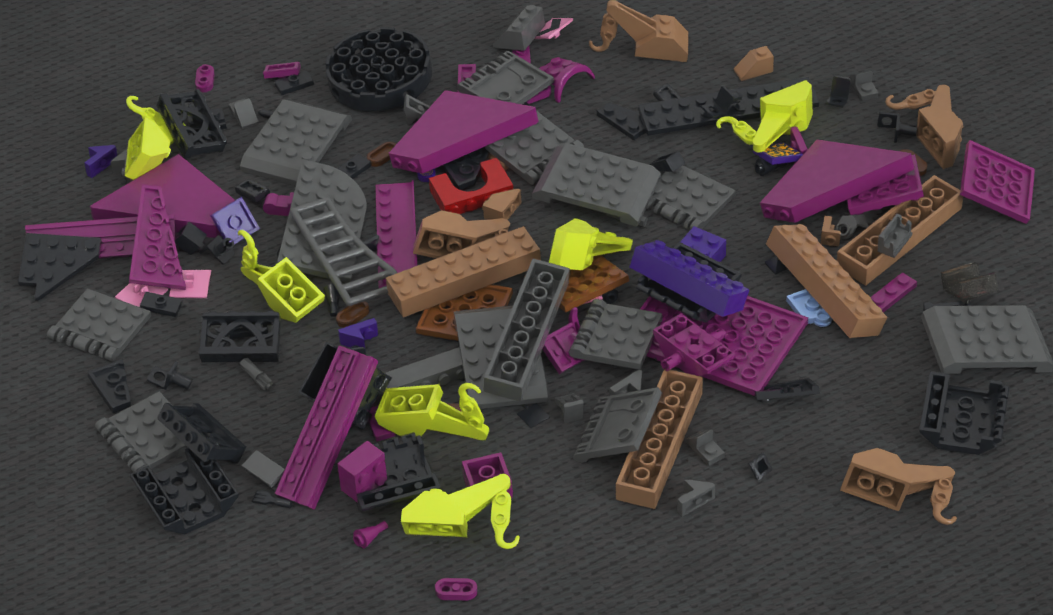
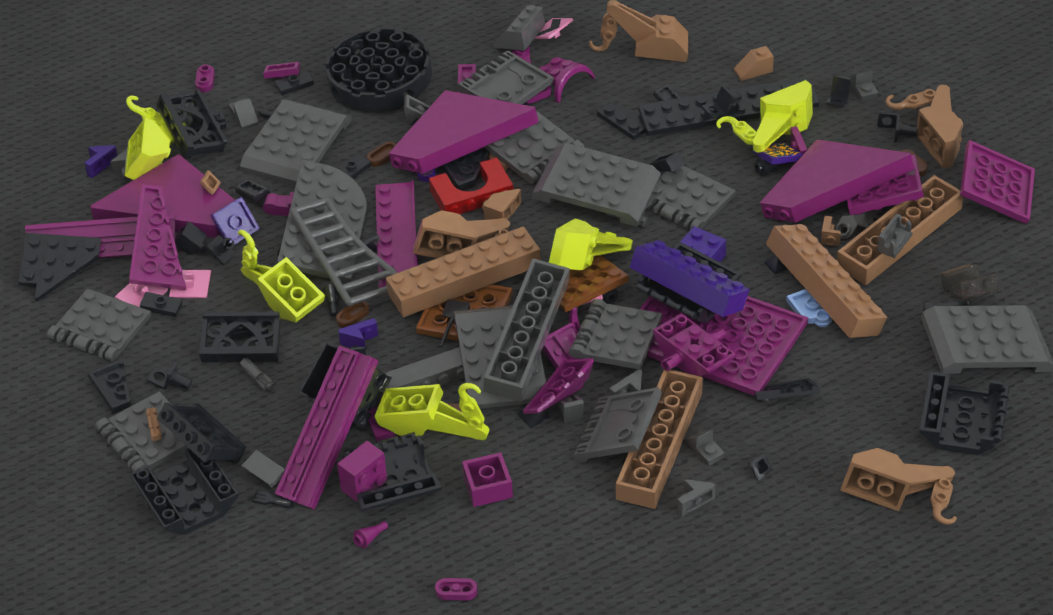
(154, 425): none -> medium nougat axle
(210, 182): none -> medium nougat slope
(447, 515): neon yellow slope -> none
(451, 306): none -> black piece
(563, 382): none -> magenta wedge
(894, 291): magenta plate -> none

